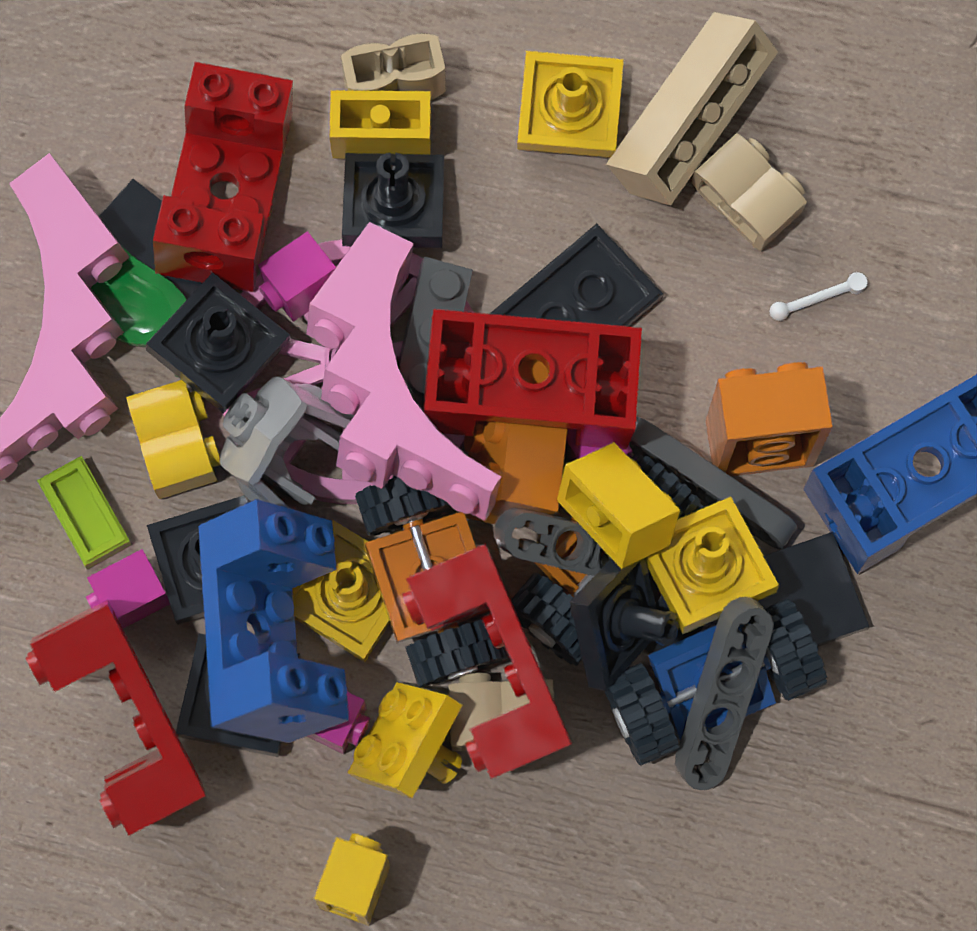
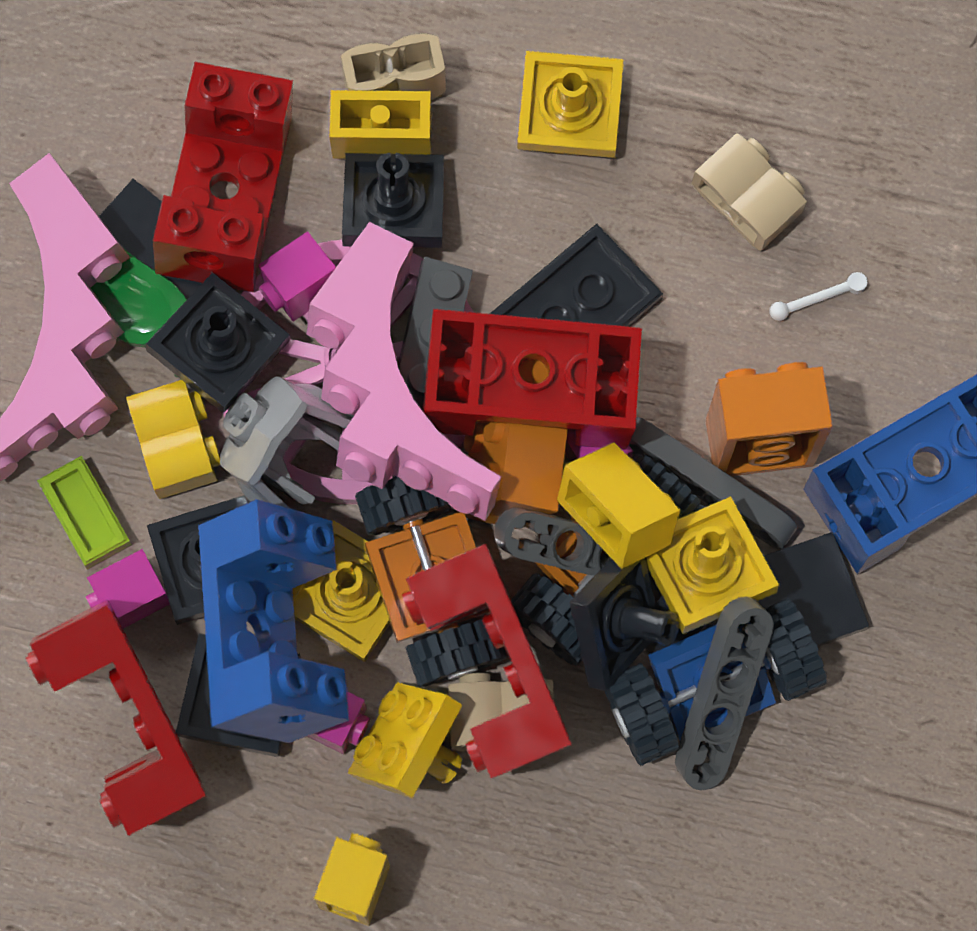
(692, 108): tan brick -> none

